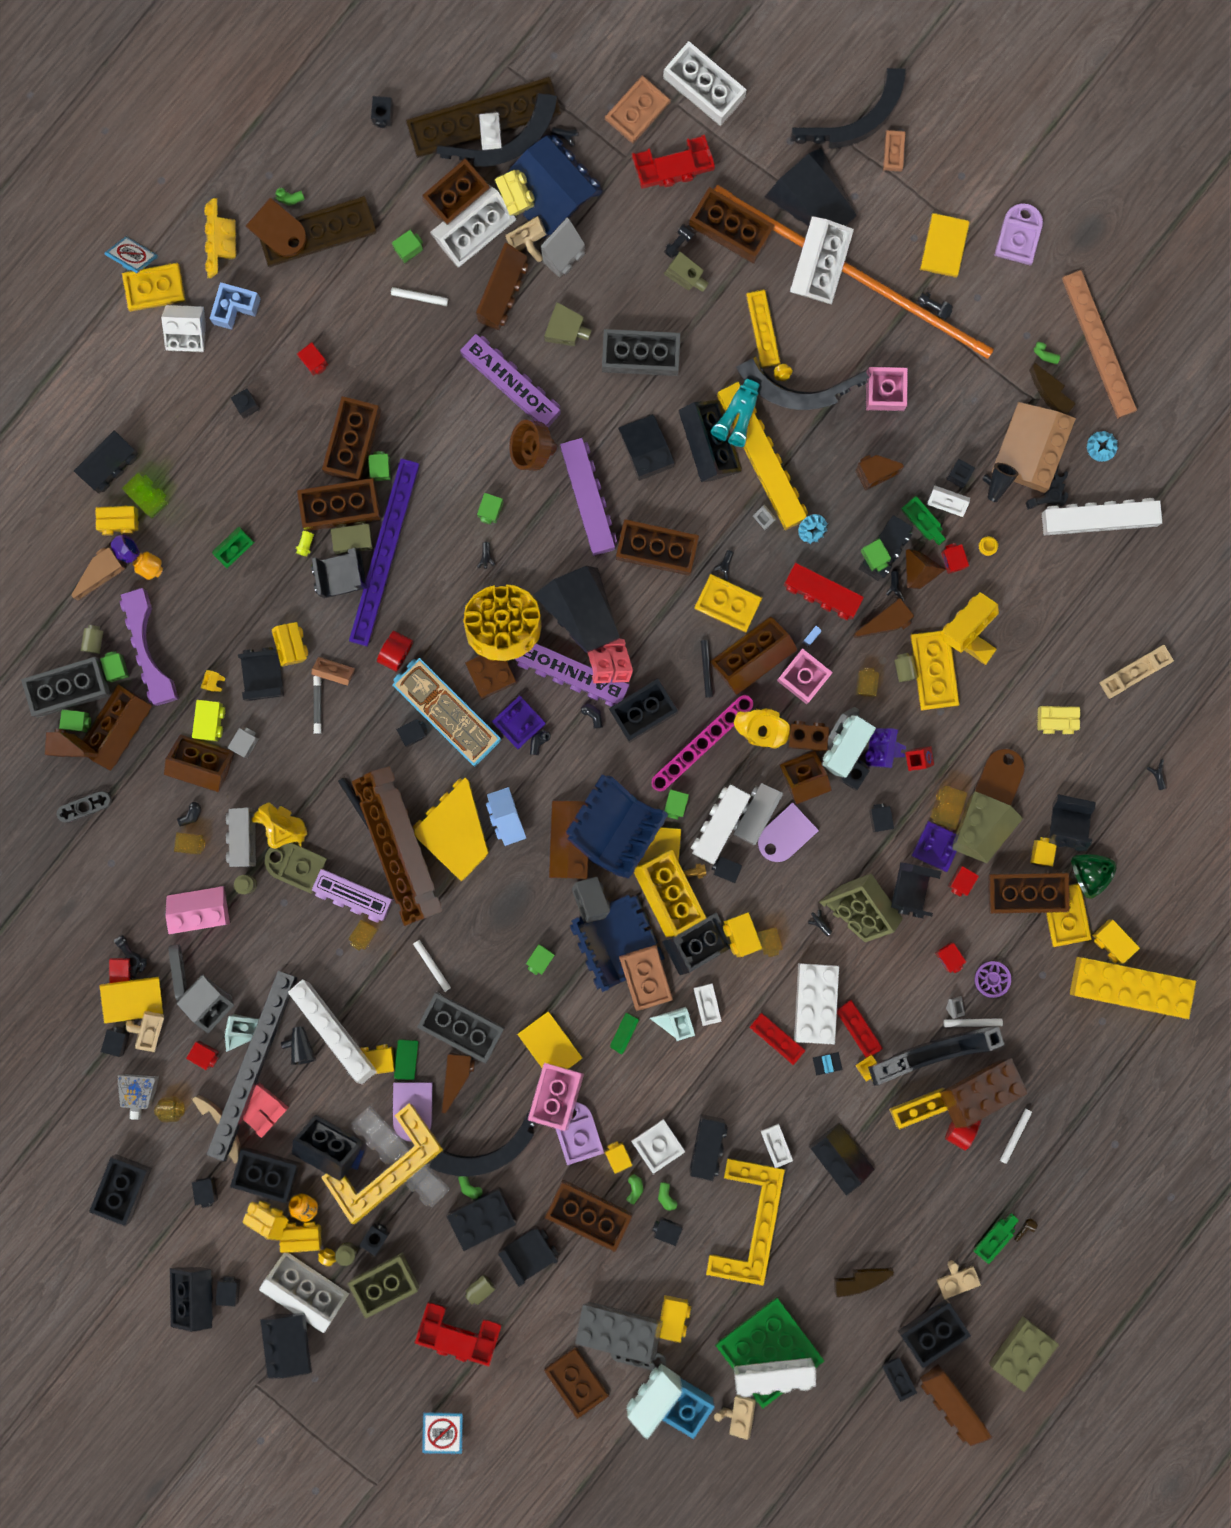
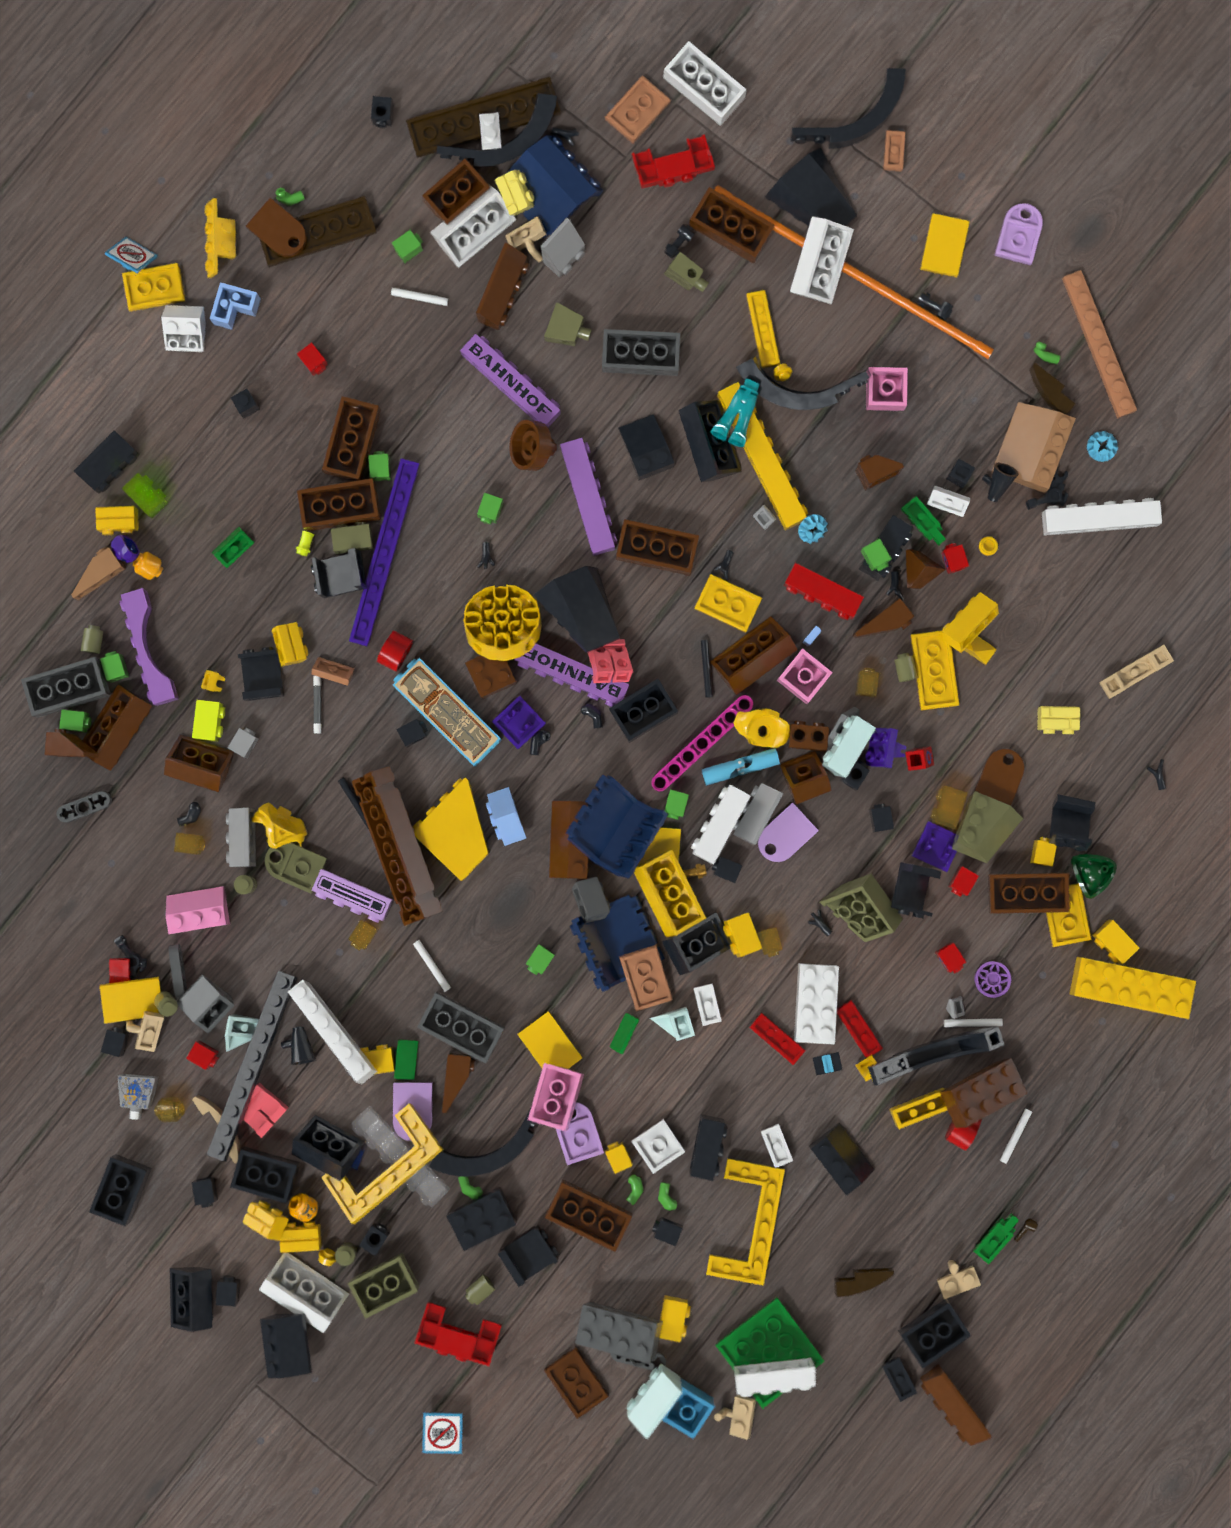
(165, 1003): none -> olive brick
(734, 768): none -> medium azure piece
(1023, 1354): olive brick -> none

